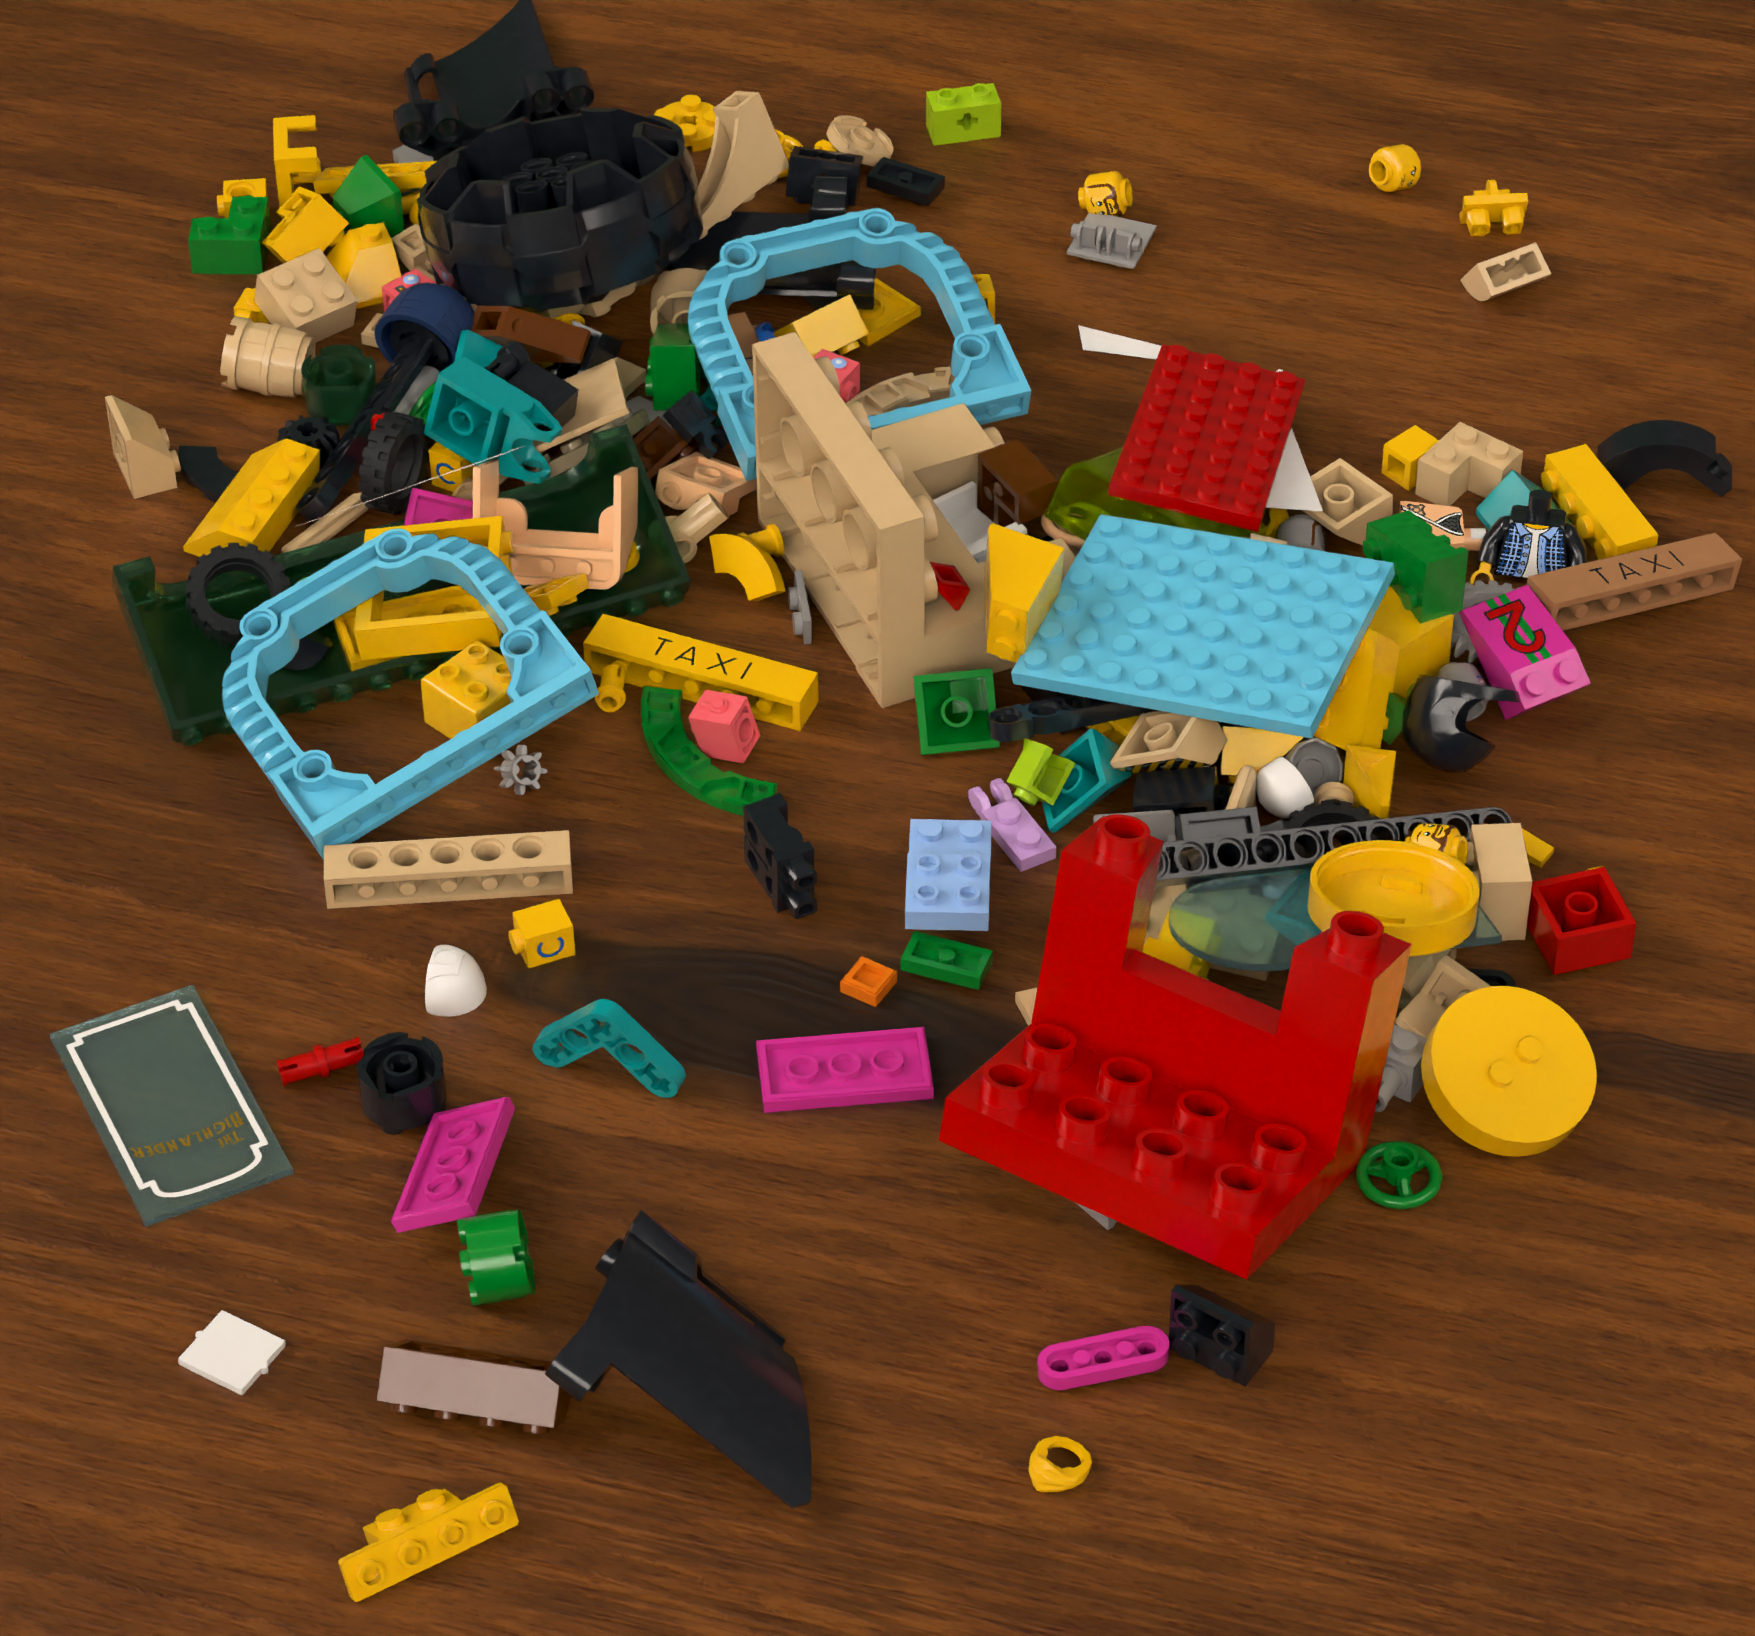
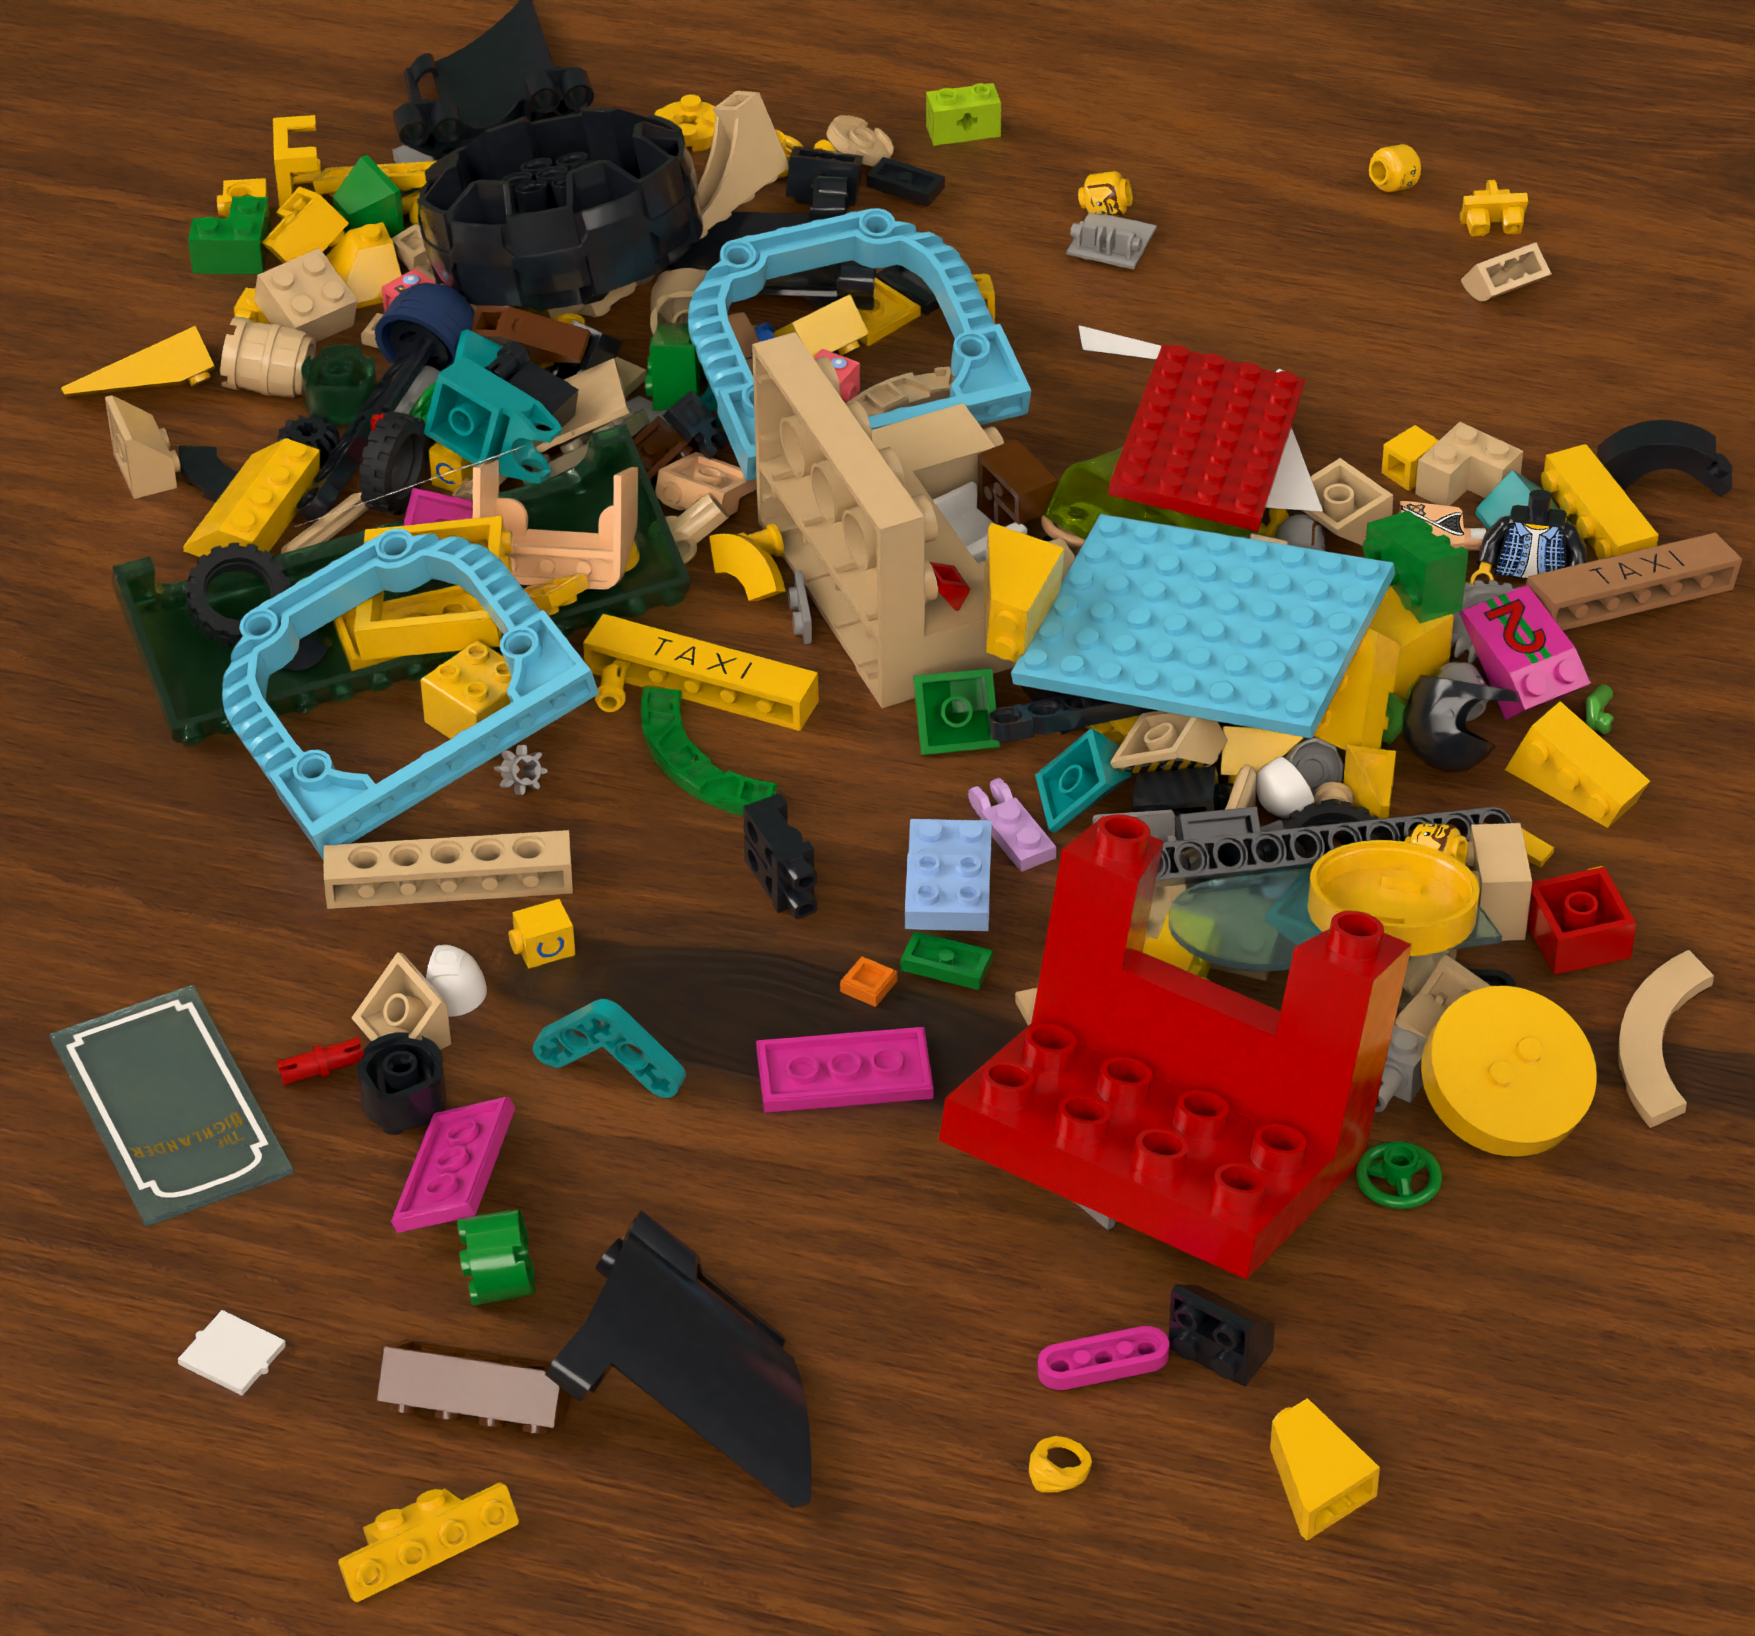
(162, 364): none -> yellow wedge
(404, 1003): none -> tan slope
(724, 726): coral head -> none
(910, 286): none -> black tile
(1039, 774): lime window -> none
(1320, 1468): none -> yellow slope
(1577, 767): none -> yellow wedge
(1594, 707): none -> bright green arm
(1642, 1035): none -> tan tile

